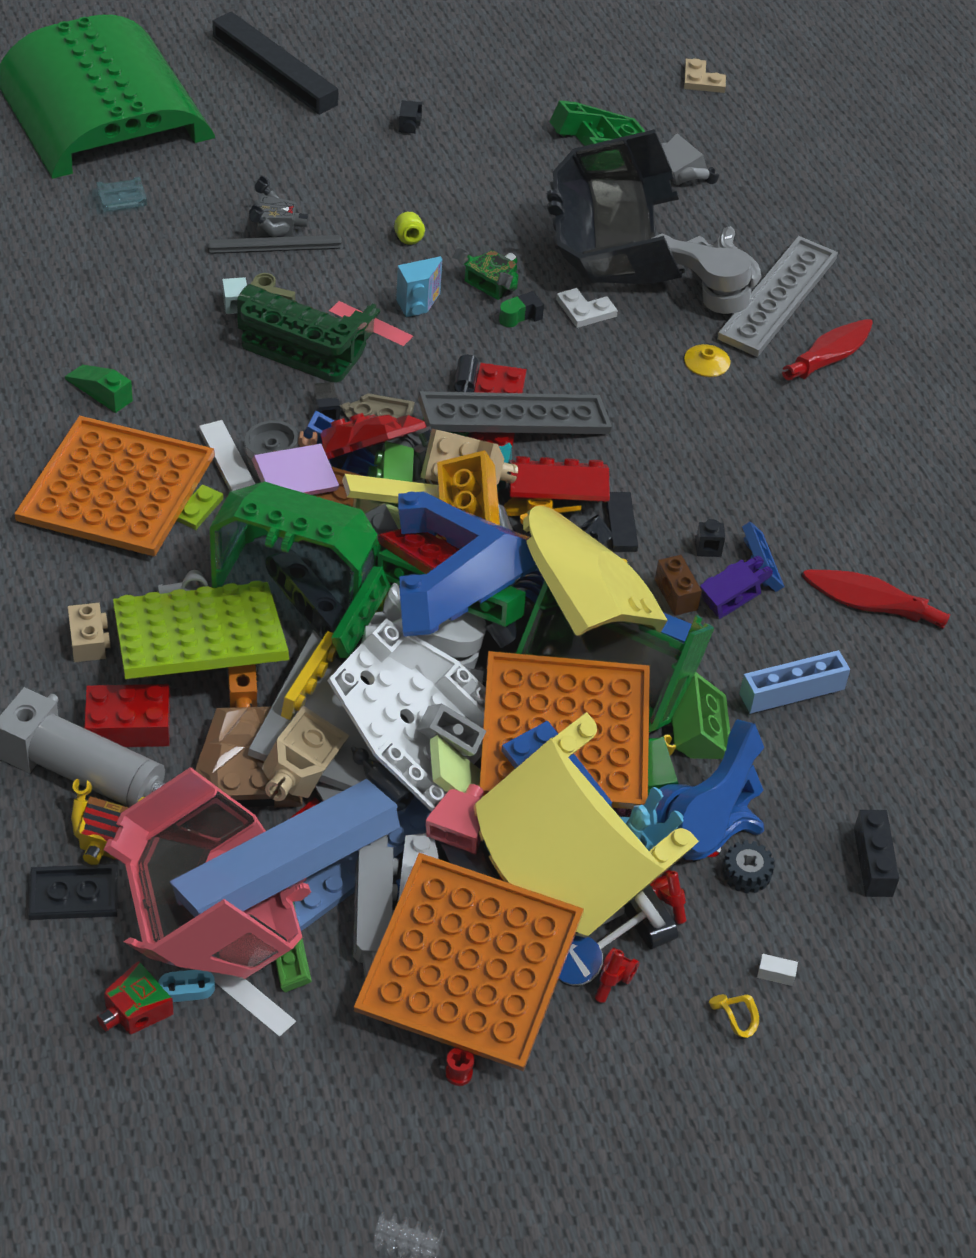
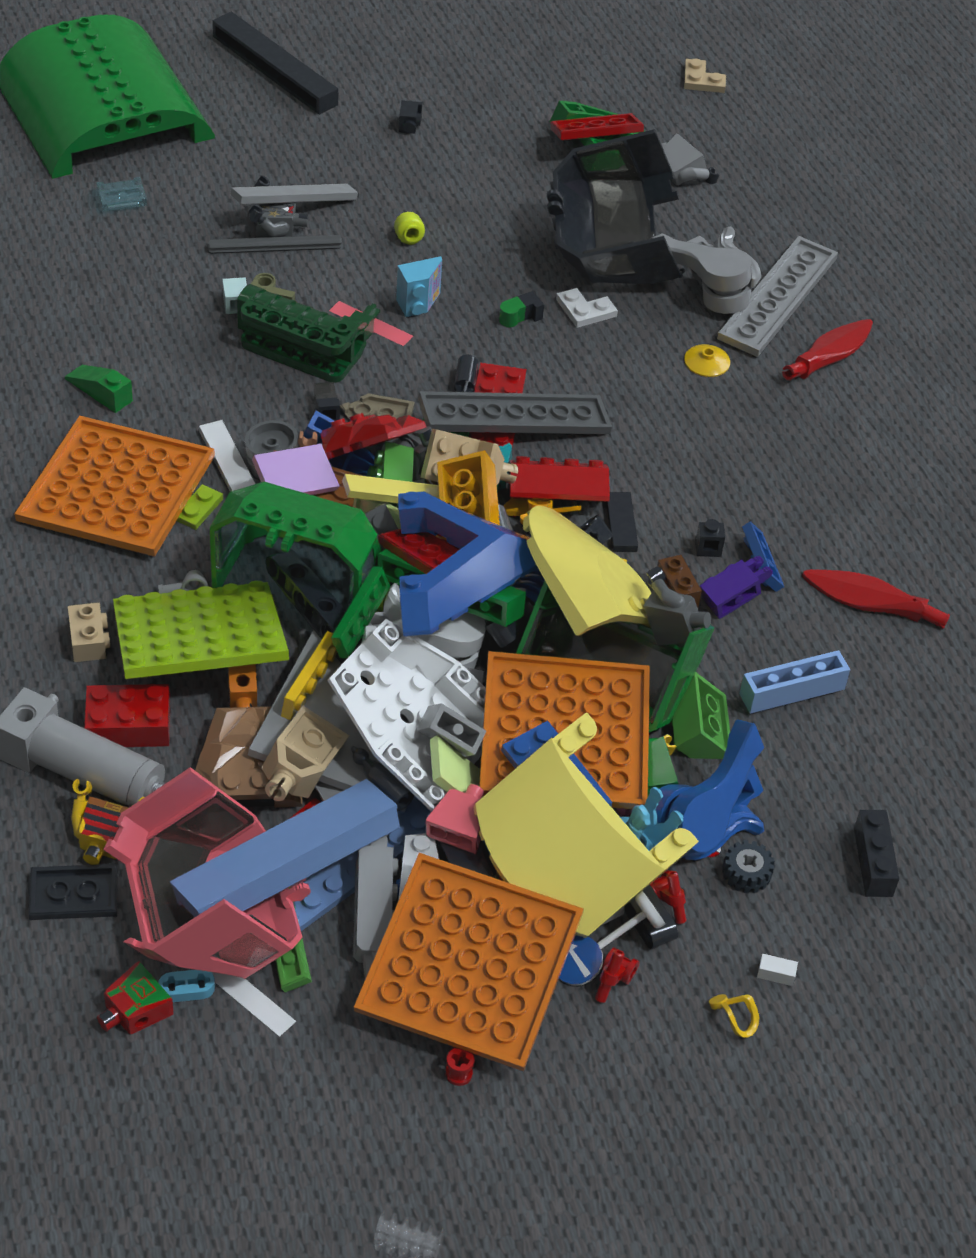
(293, 193): none -> light grey tile
(489, 272): torso -> none
(597, 126): none -> red tile
(671, 613): none -> dark grey torso

